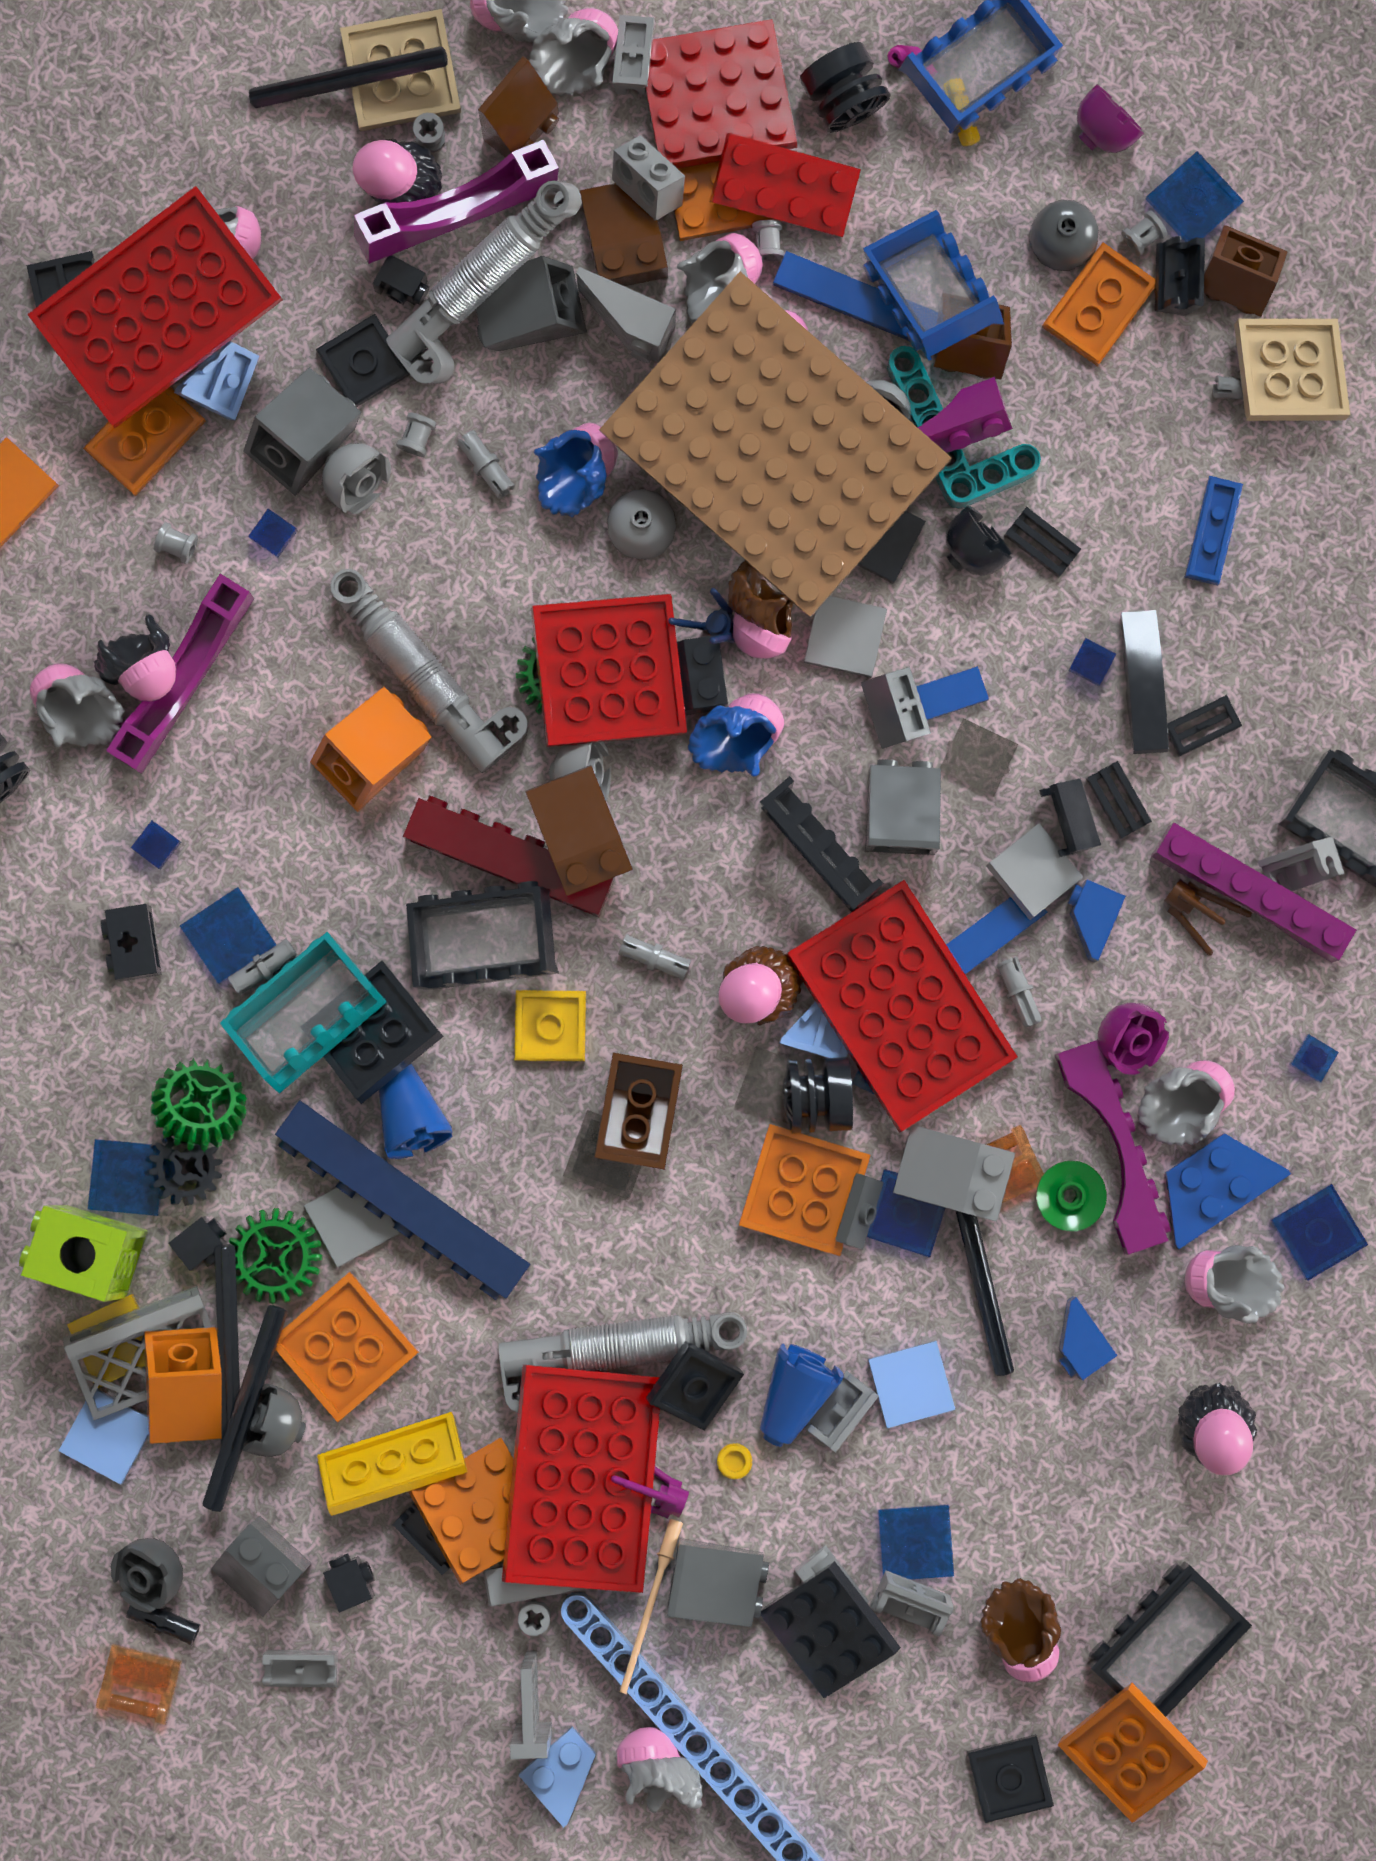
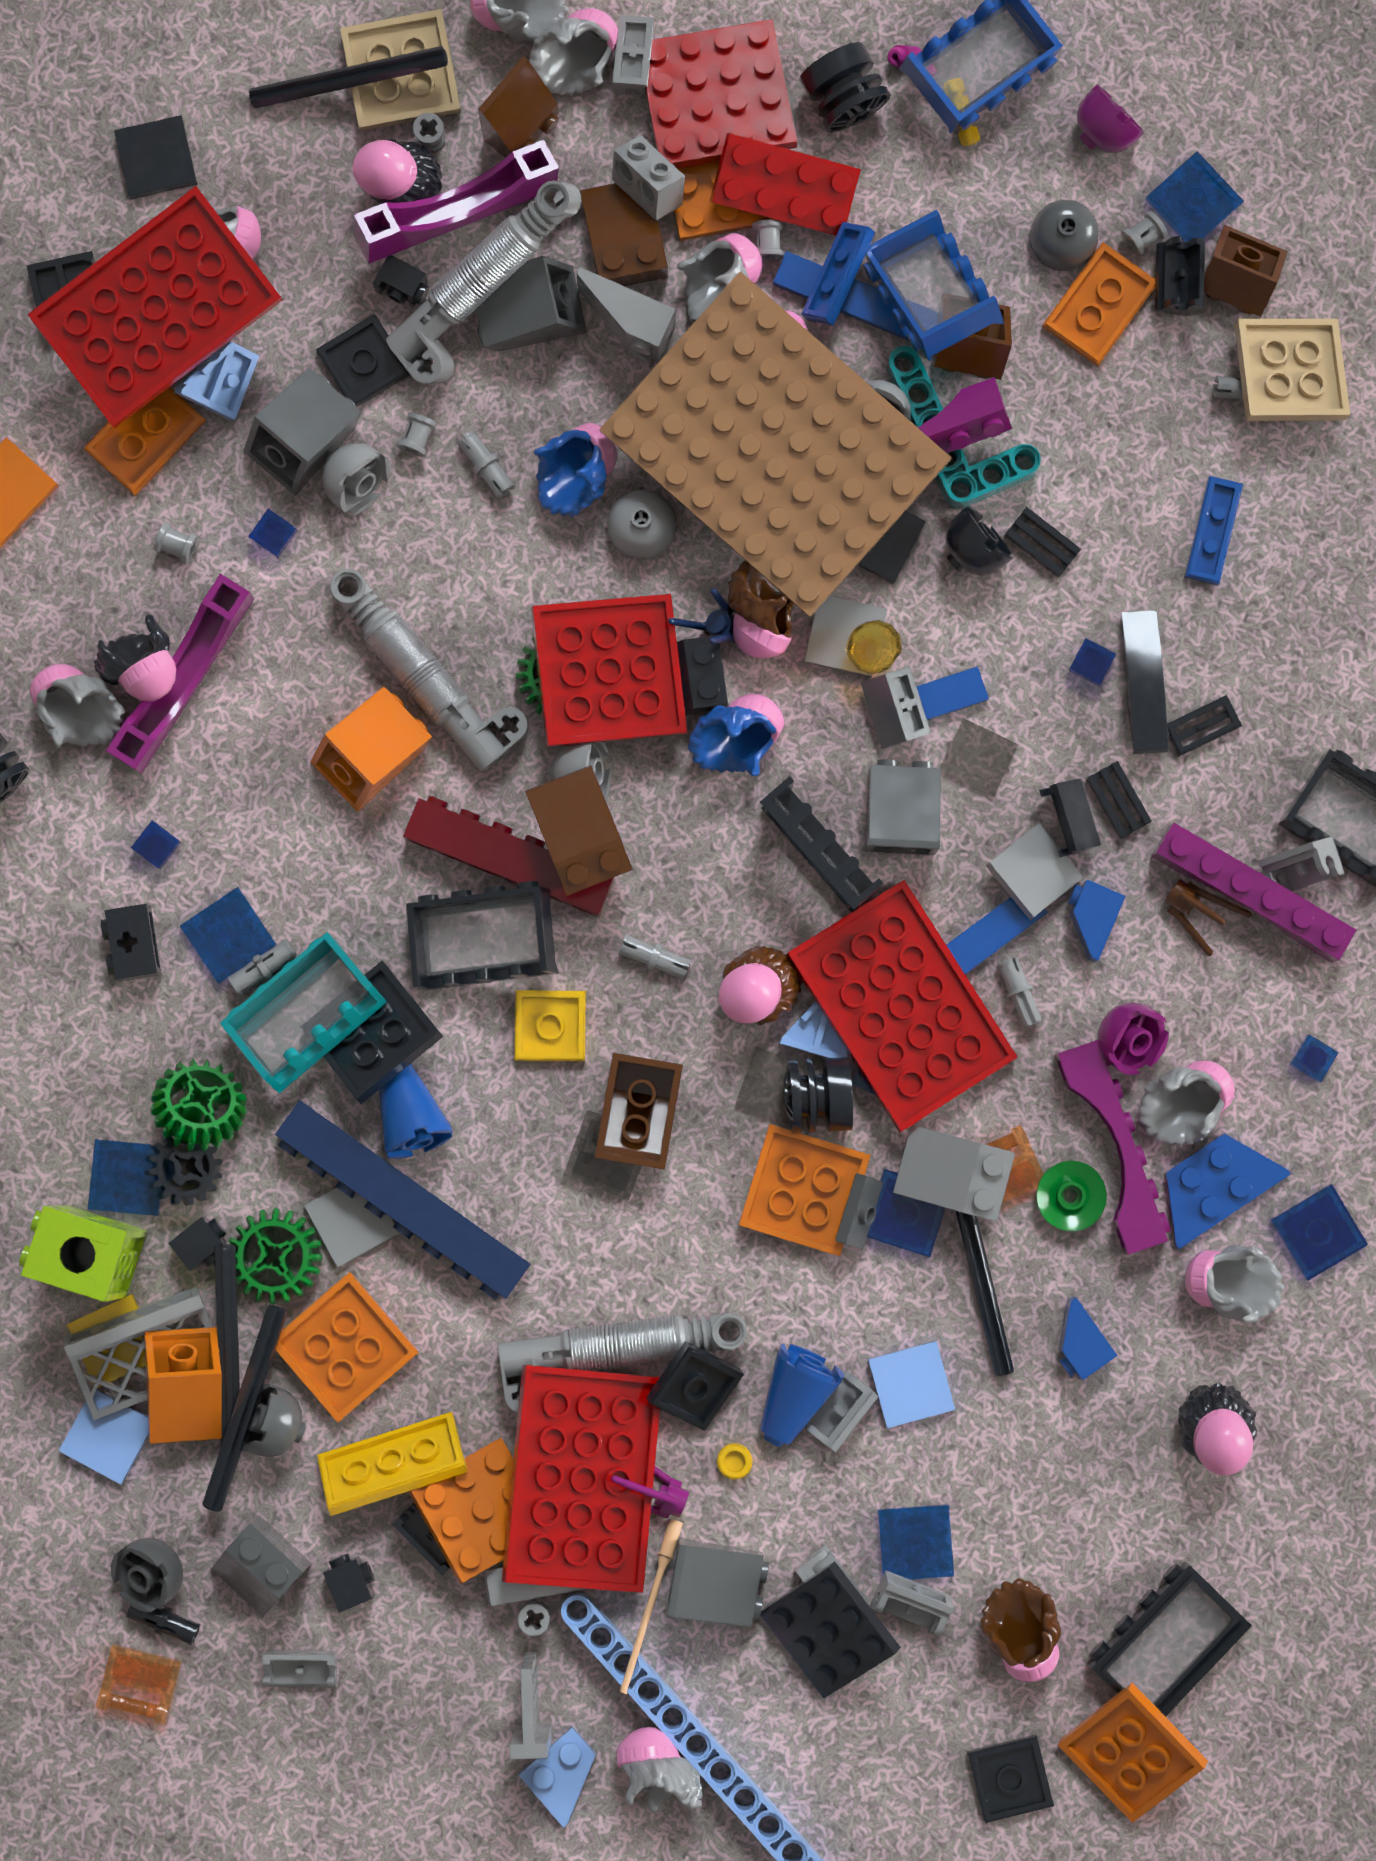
(155, 157): none -> black tile
(838, 273): none -> blue tile
(873, 646): none -> clear yellow hair

